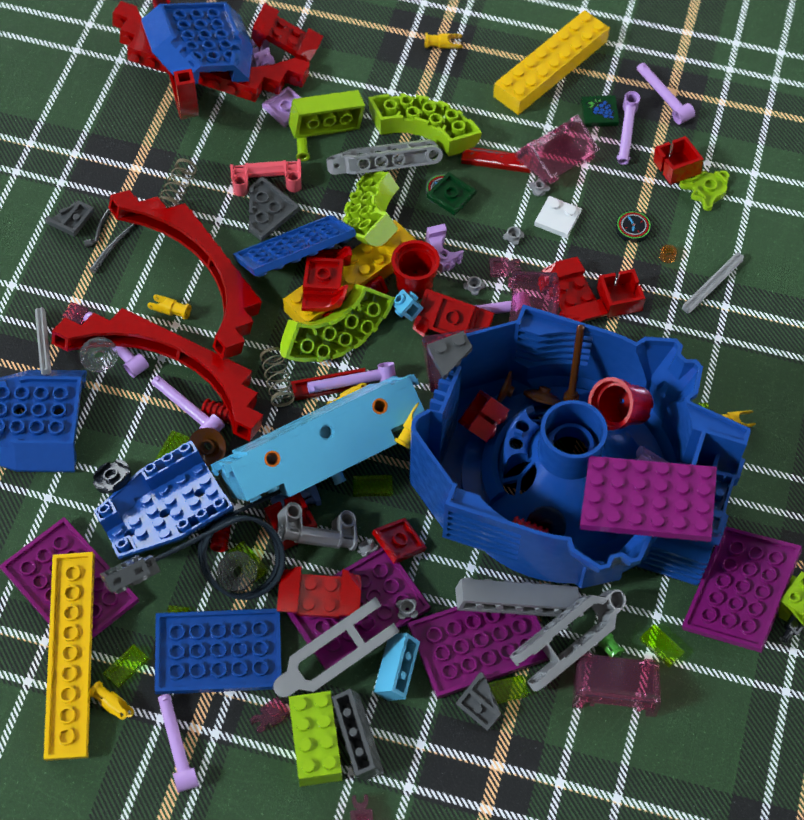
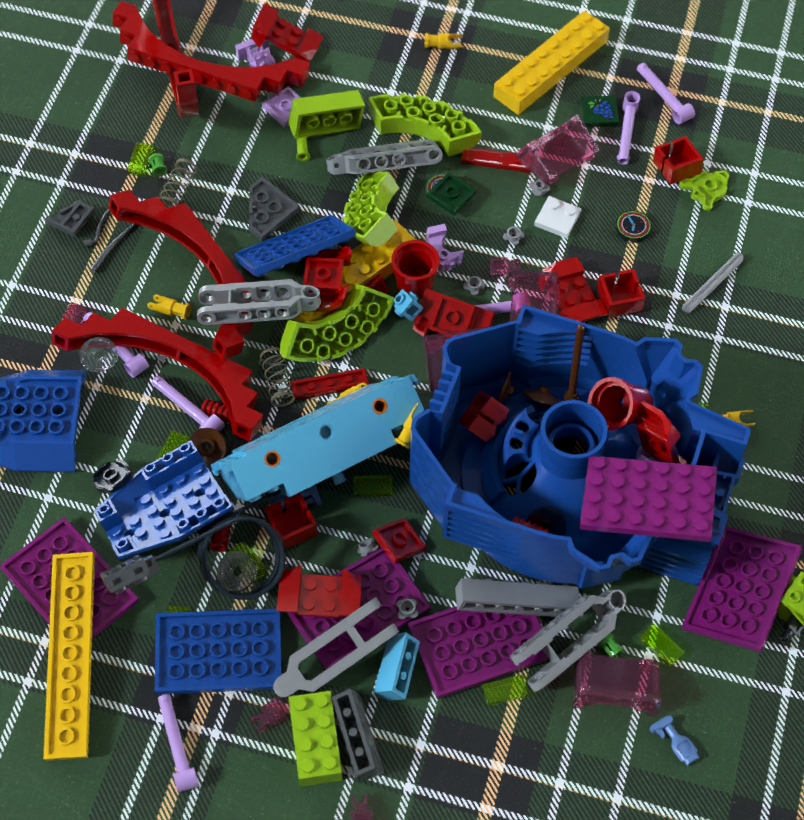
(43, 343): light grey axle -> none
(110, 701): yellow piece -> none
(125, 666): clear neon green tile -> none
(139, 160): none -> clear neon green tile
(157, 164): none -> bright green bush
(179, 42): blue wedge -> none
(227, 297): none -> light grey piece
(241, 174): coral piece -> none
(342, 533): light grey piece -> none
(384, 371): lavender piece -> none
(449, 352): dark grey wing -> none
(480, 702): dark grey wing -> none
(658, 434): none -> red piece
(670, 257): clear orange bush -> none
(680, 744): none -> medium blue piece

